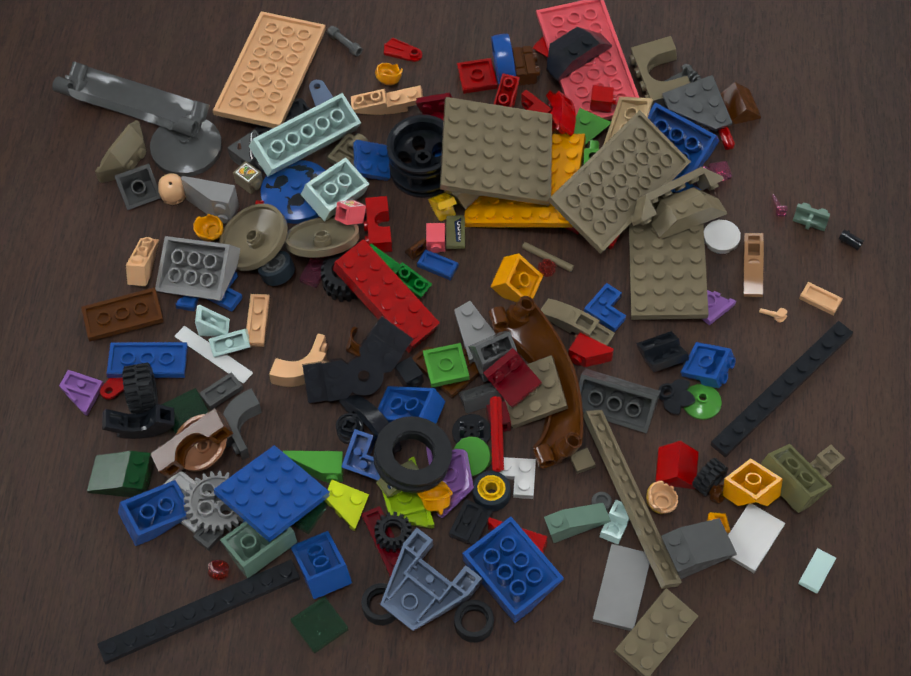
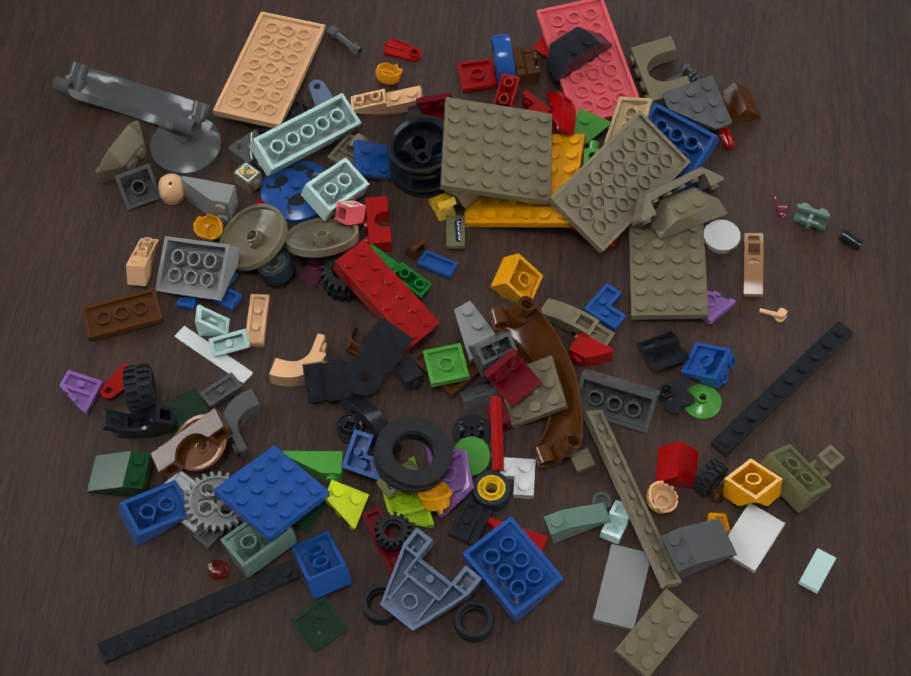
(165, 358): blue tile -> none
(411, 401): blue slope -> none
(435, 237): coral brick -> none
(542, 254): dark tan bar -> none
(547, 271): clear red plate -> none
(602, 98): red brick -> none
(720, 168): clear pink plate -> none
(820, 298): light nougat tile -> none

